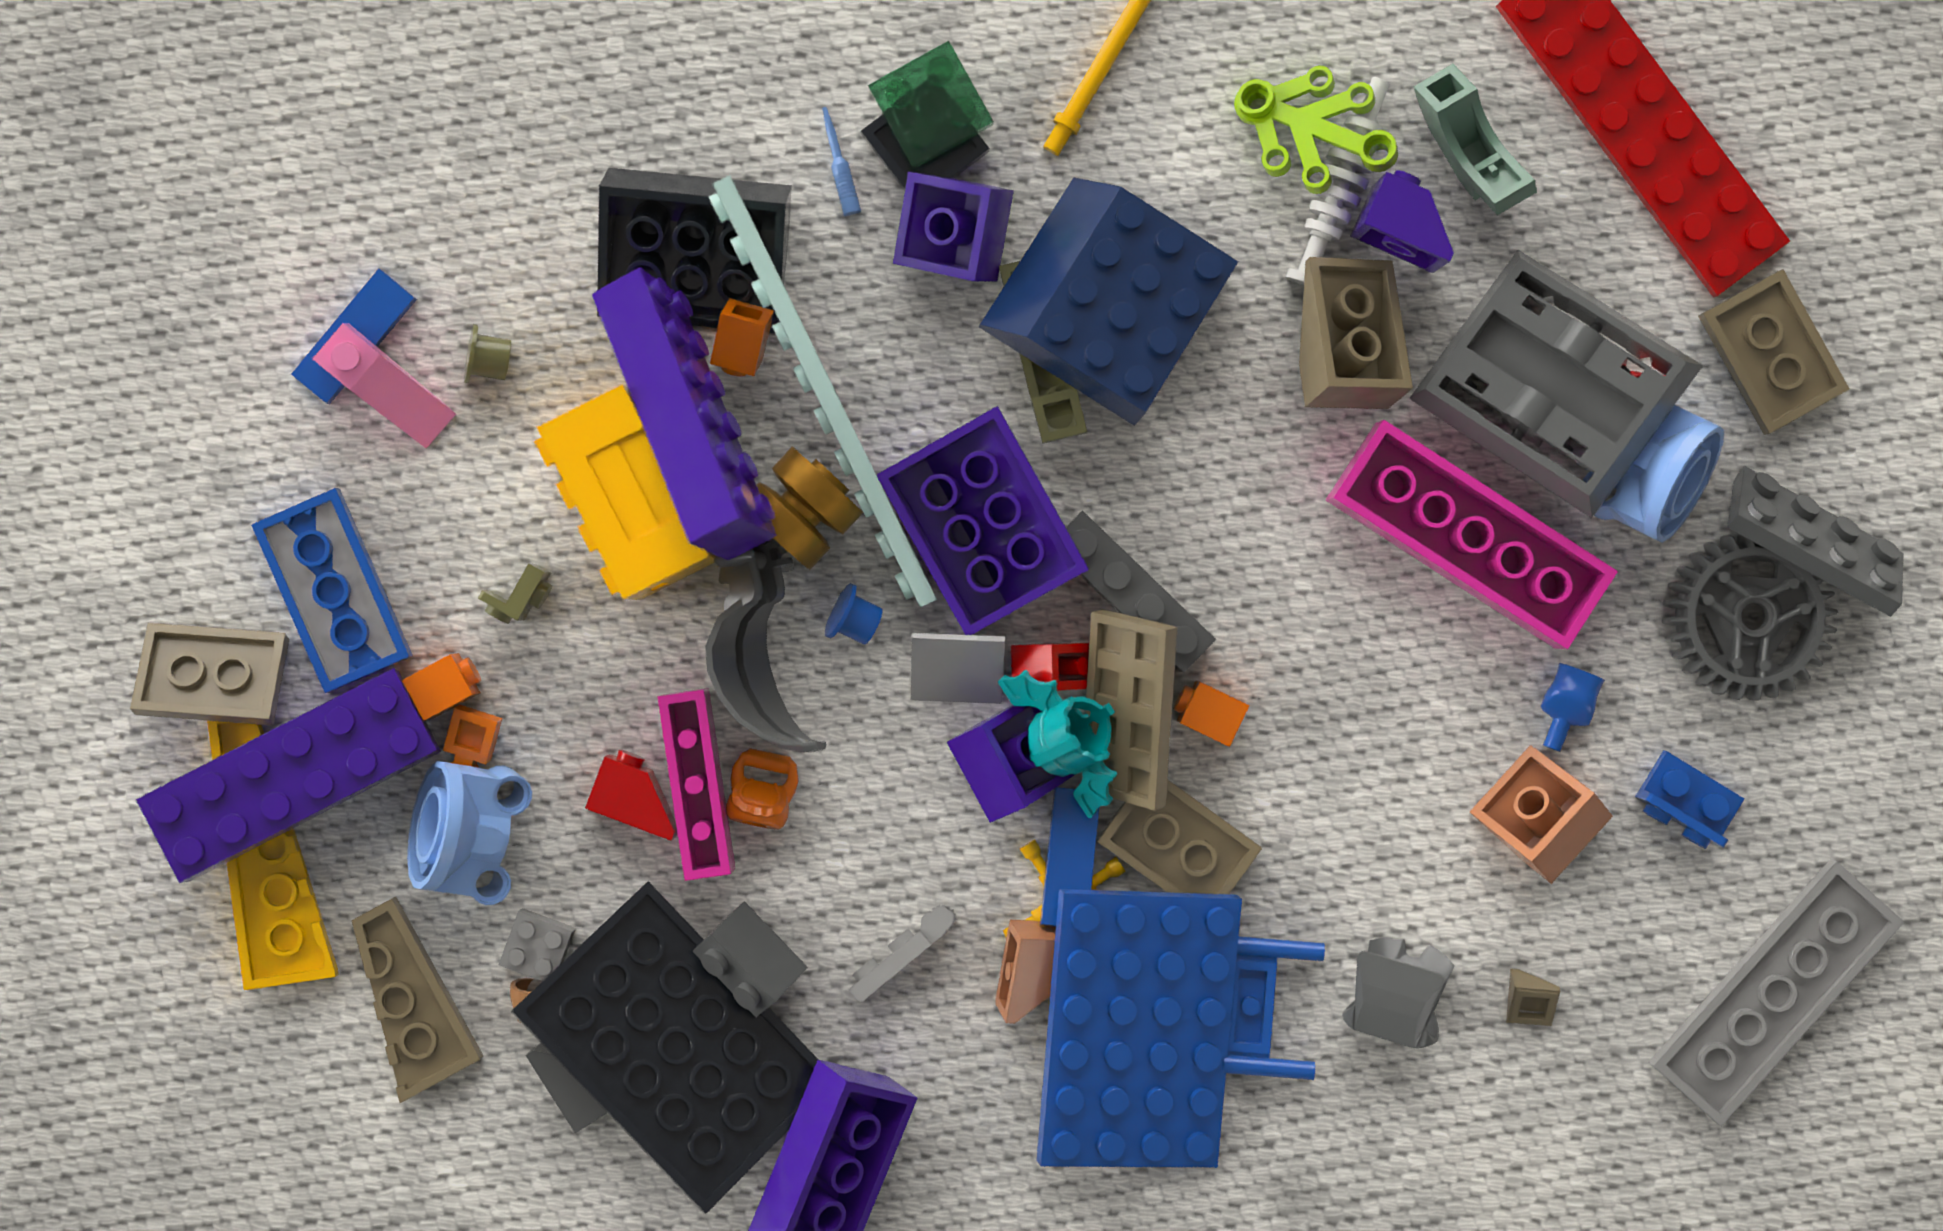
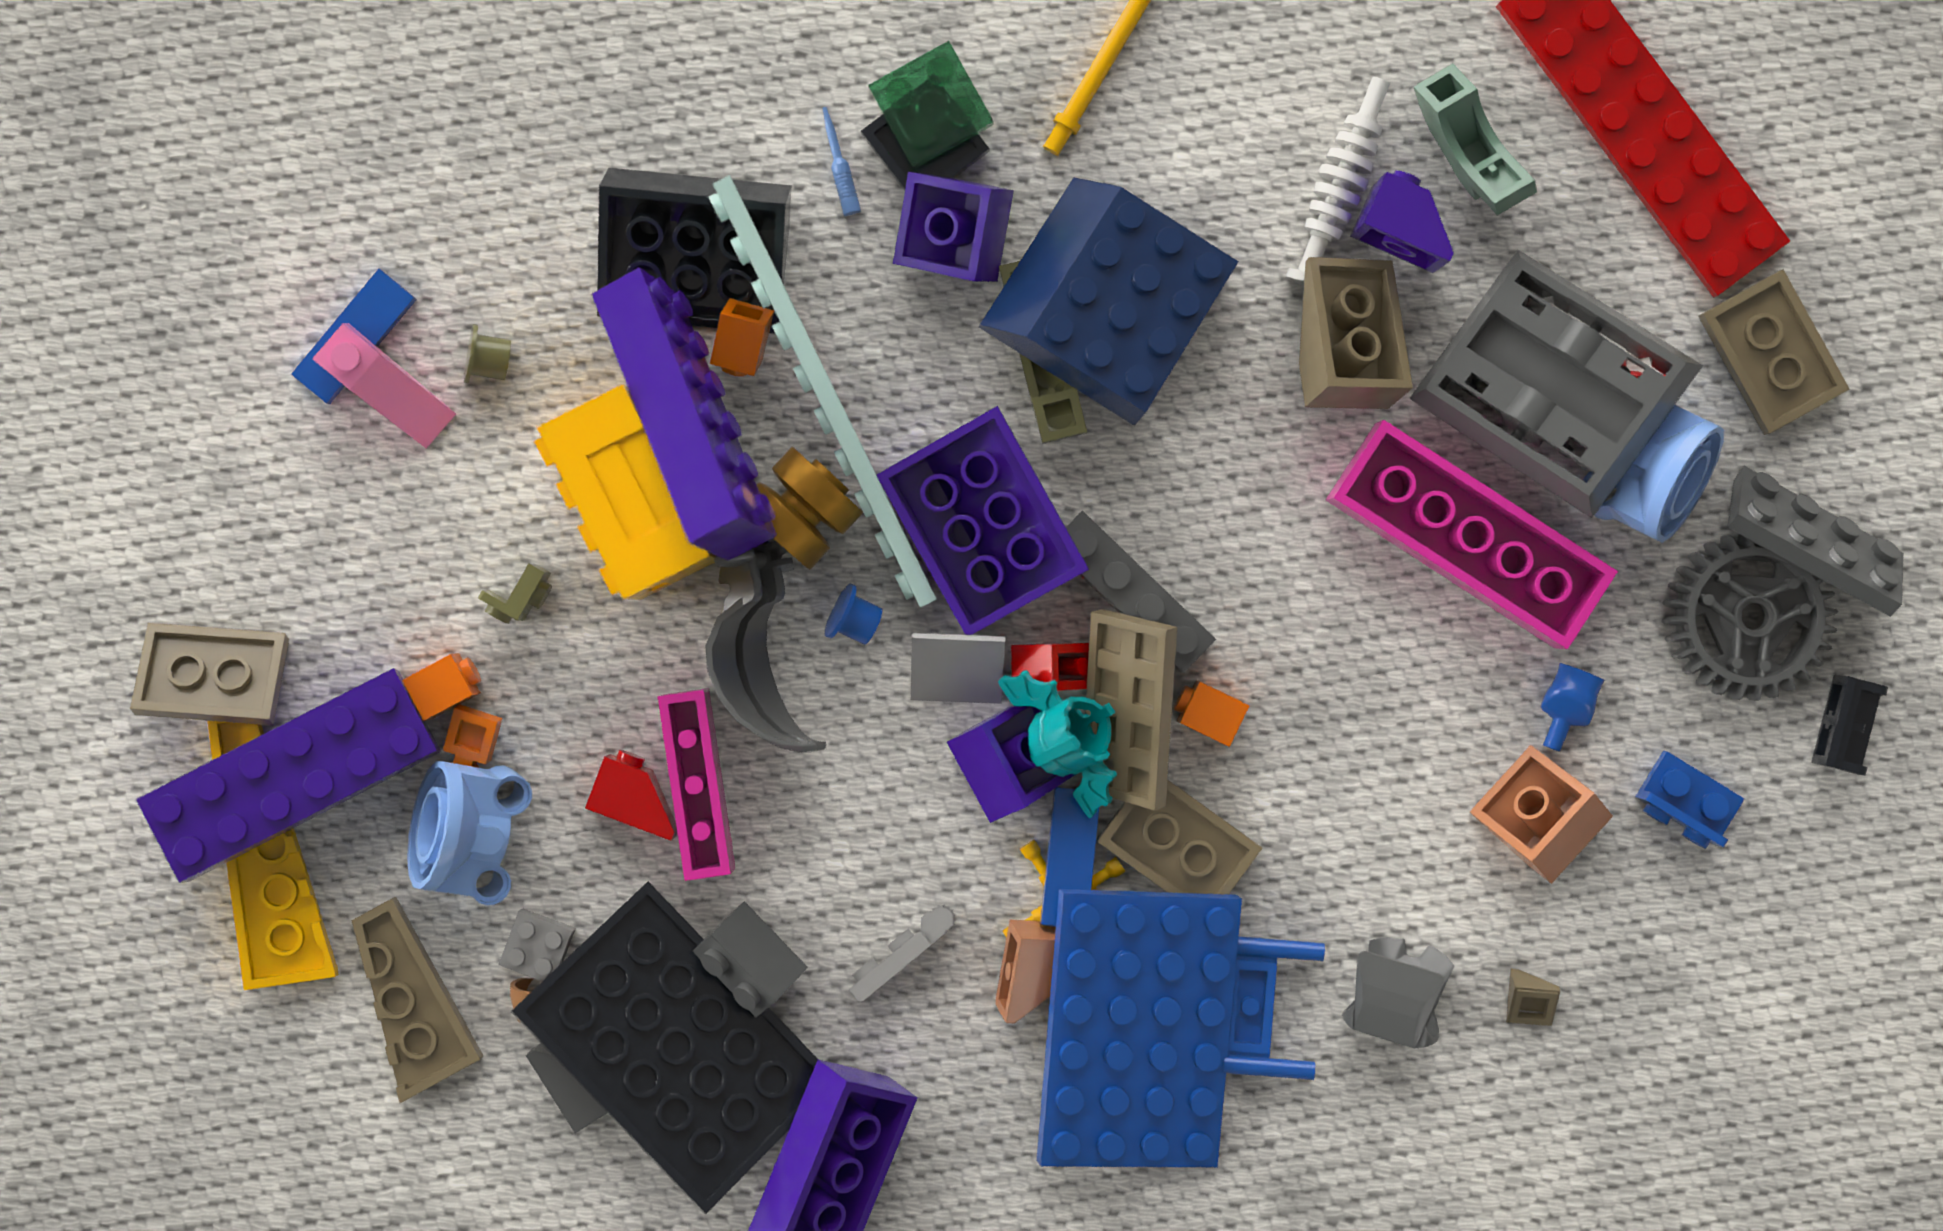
(332, 590): piece -> none
(759, 801): orange piece -> none
(1311, 122): lime plant -> none
(1776, 992): light grey plate -> none
(1847, 724): none -> black hinge

